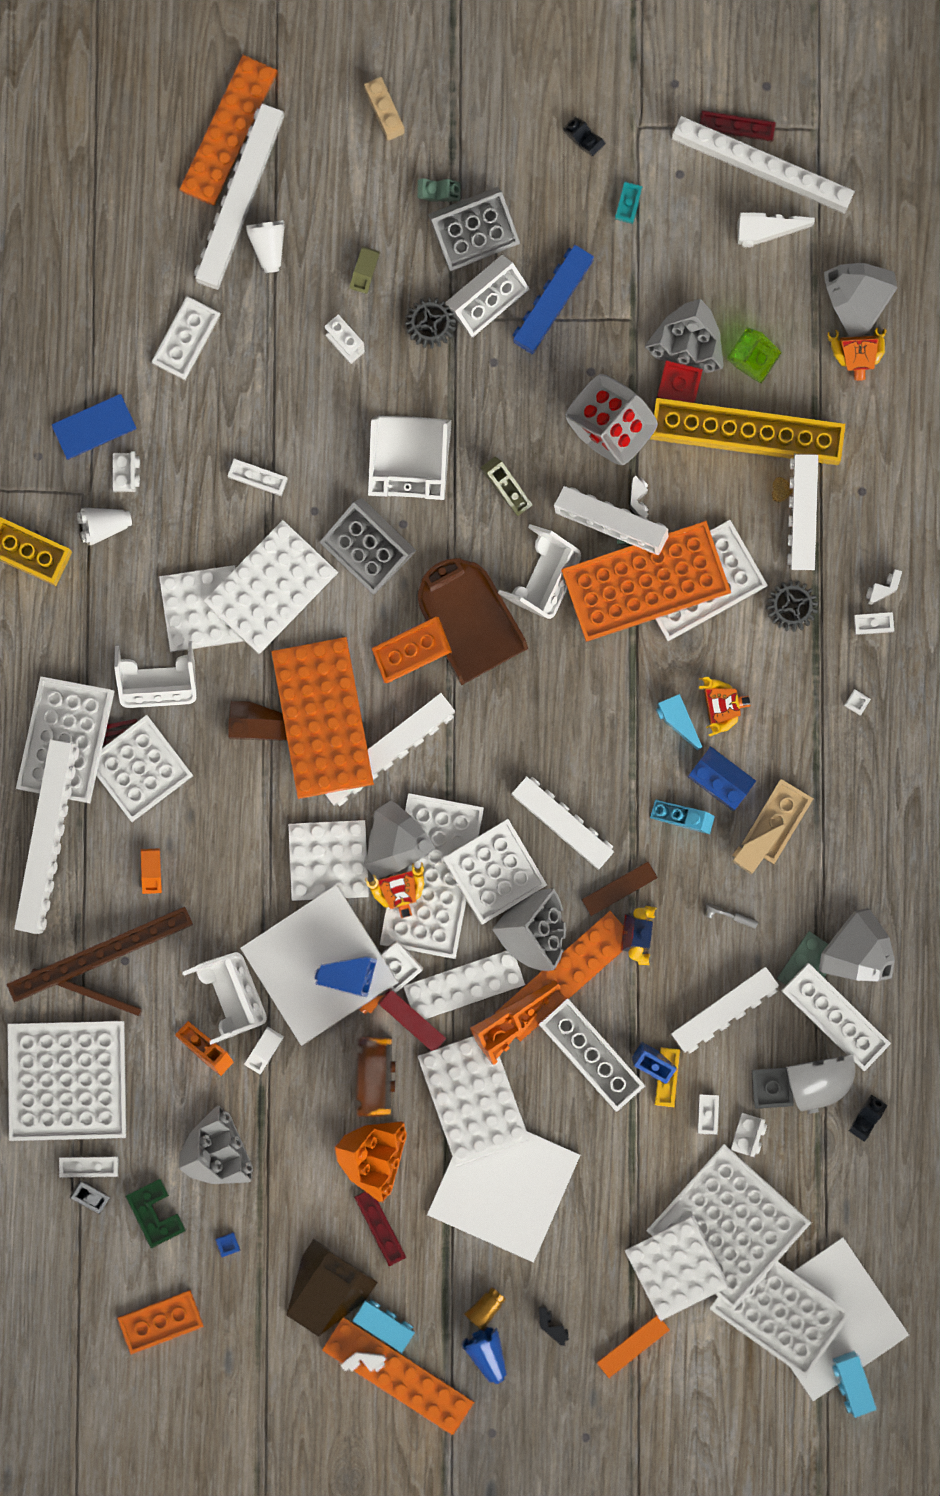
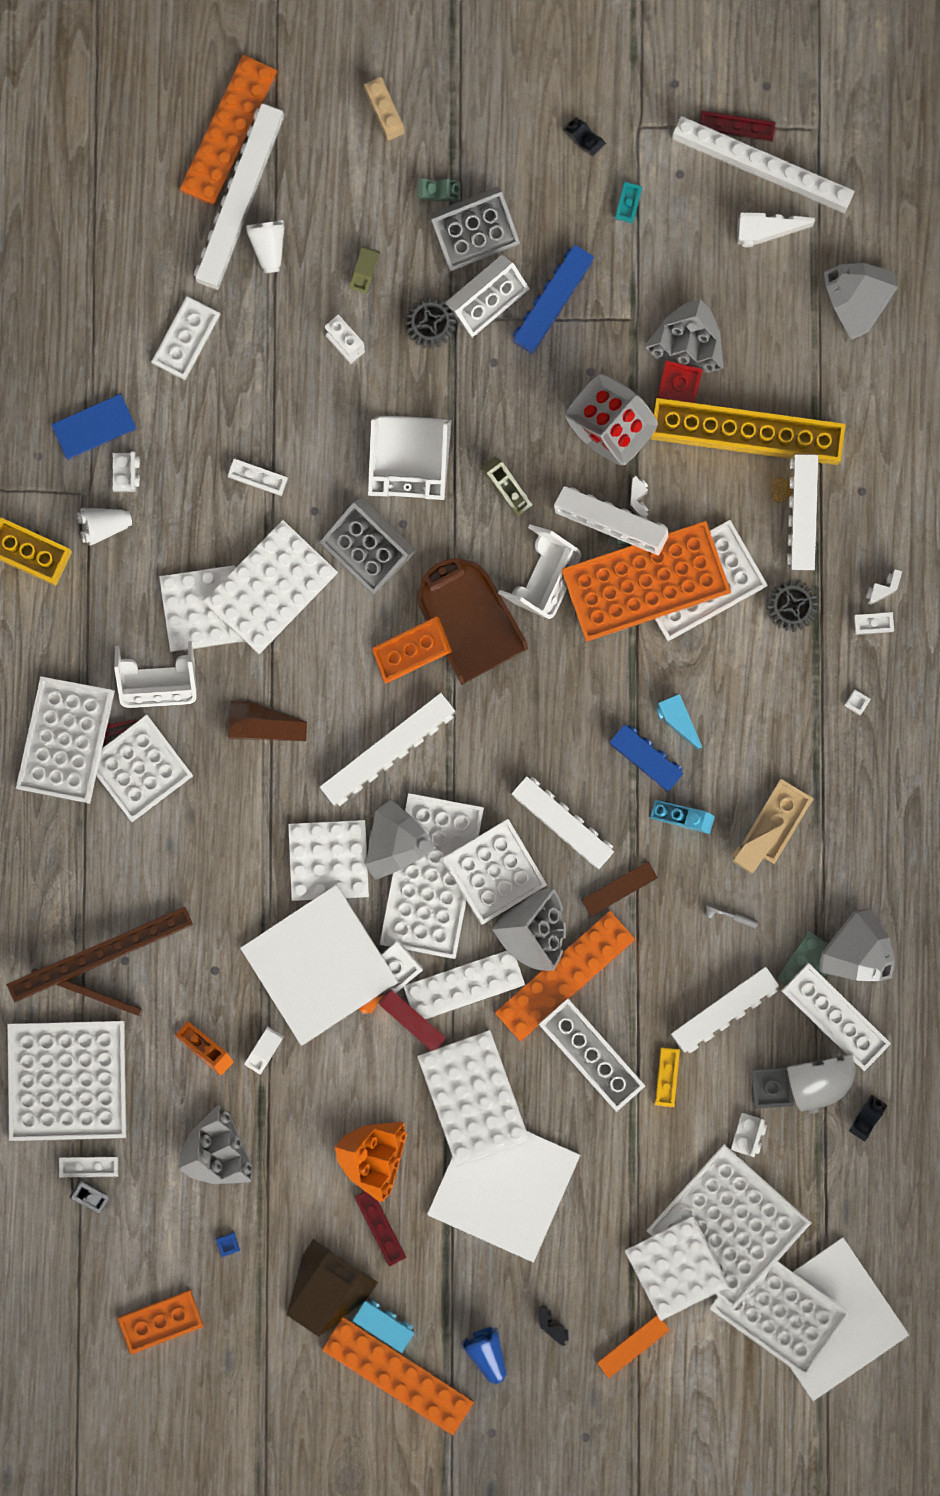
(46, 836): white brick -> none
(141, 1205): dark green plate -> none
(151, 871): orange slope -> none
(235, 992): white windscreen -> none
(322, 718): orange plate -> none
(348, 976): blue slope -> none
(371, 1360): white slope -> none
(375, 1076): reddish brown windscreen -> none
(399, 890): torso -> none
(485, 1309): pearl gold plant -> none
(500, 1029): orange wedge -> none
(638, 933): torso -> none
(646, 758): none -> blue brick
(653, 1063): blue slope -> none
(708, 1114): white plate -> none
(722, 704): torso -> none
(722, 779): blue slope -> none
(754, 354): clear neon green slope -> none
(853, 1384): medium azure brick -> none
(858, 352): torso -> none

